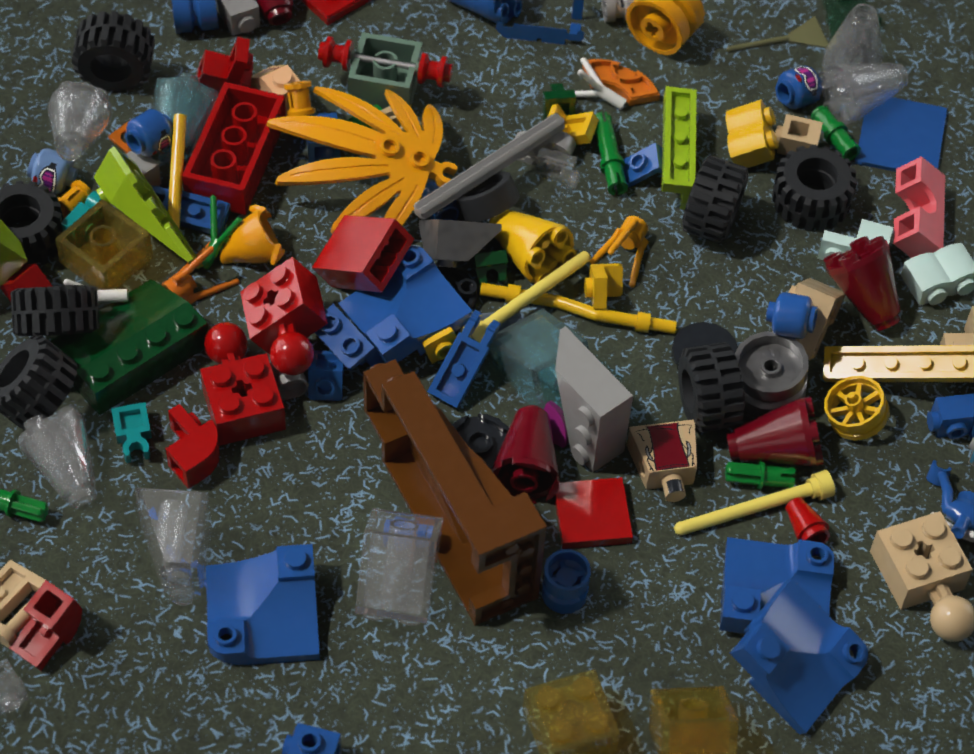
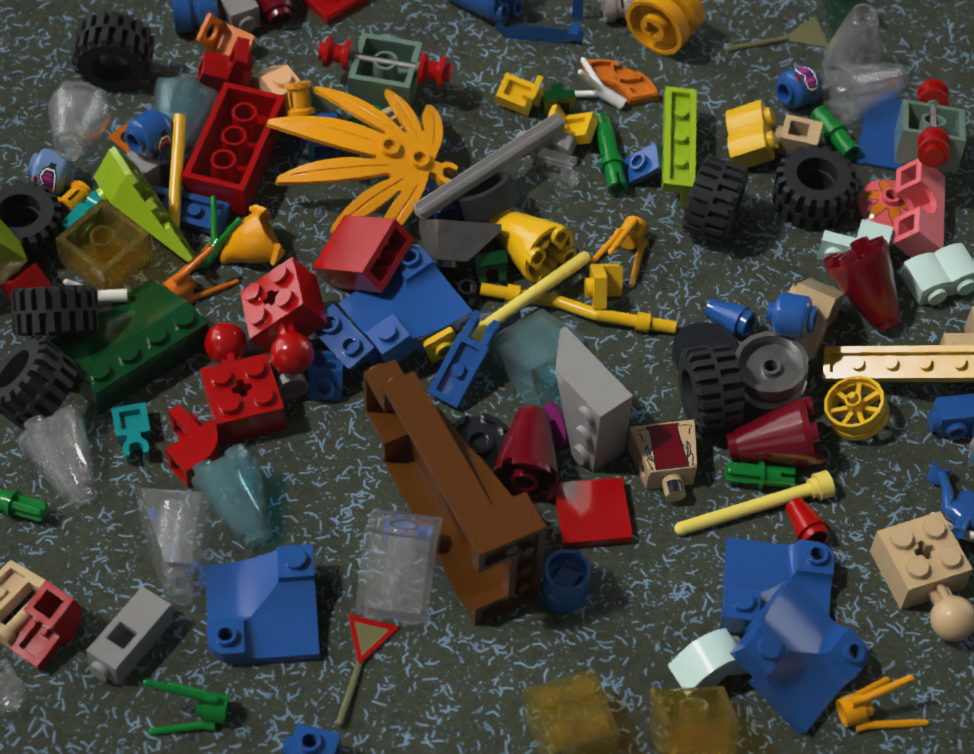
(129, 636): none -> light grey brick
(210, 706): none -> green plant
(223, 36): none -> orange bracket
(236, 493): none -> clear light blue cone
(367, 638): none -> olive piece
(519, 93): none -> yellow bracket
(707, 660): none -> light aqua brick
(732, 317): none -> blue cone
(857, 707): none -> light orange plant
(876, 205): none -> coral dish
(930, 129): none -> sand green brick

